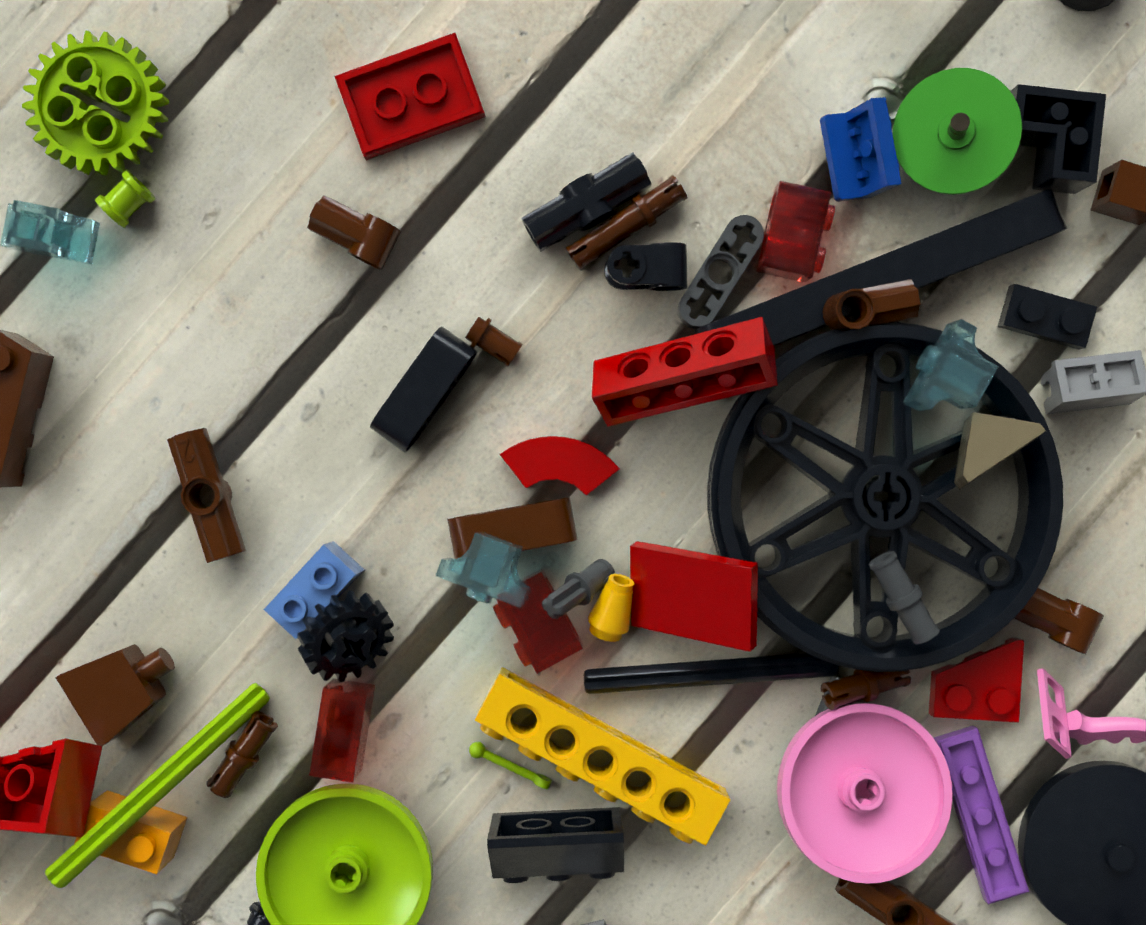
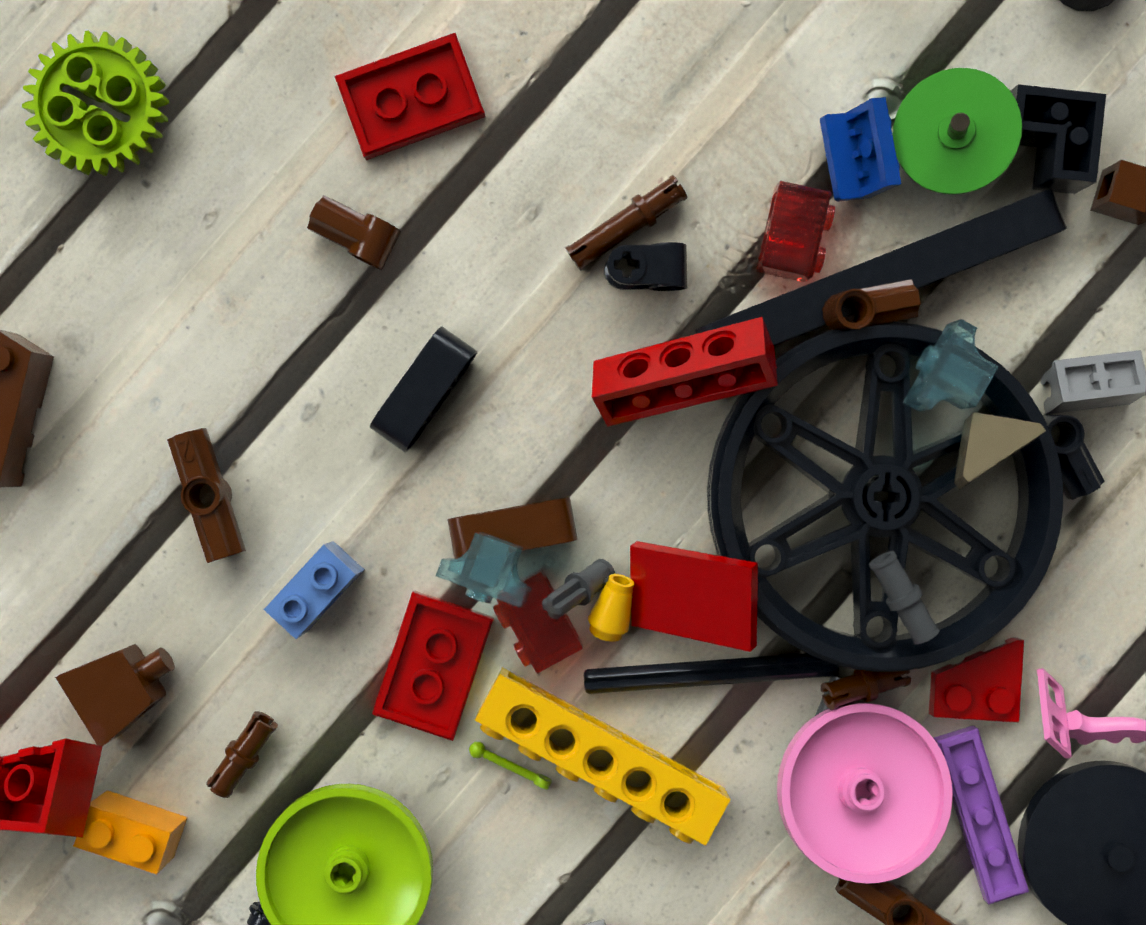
(49, 232): clear light blue brick -> none
(125, 199): lime bush -> none
(156, 786): lime axle -> none
(342, 730): clear red brick -> none
(345, 636): black gear -> none
(433, 665): none -> red tile
(493, 341): reddish brown pin -> none
(556, 844): black slope -> none
(559, 459): red tile -> none
(586, 201): black piece -> none
(746, 252): dark grey beam -> none
(1047, 316): black plate -> none
(1061, 619): reddish brown piece -> none
(1077, 466): none -> black piece

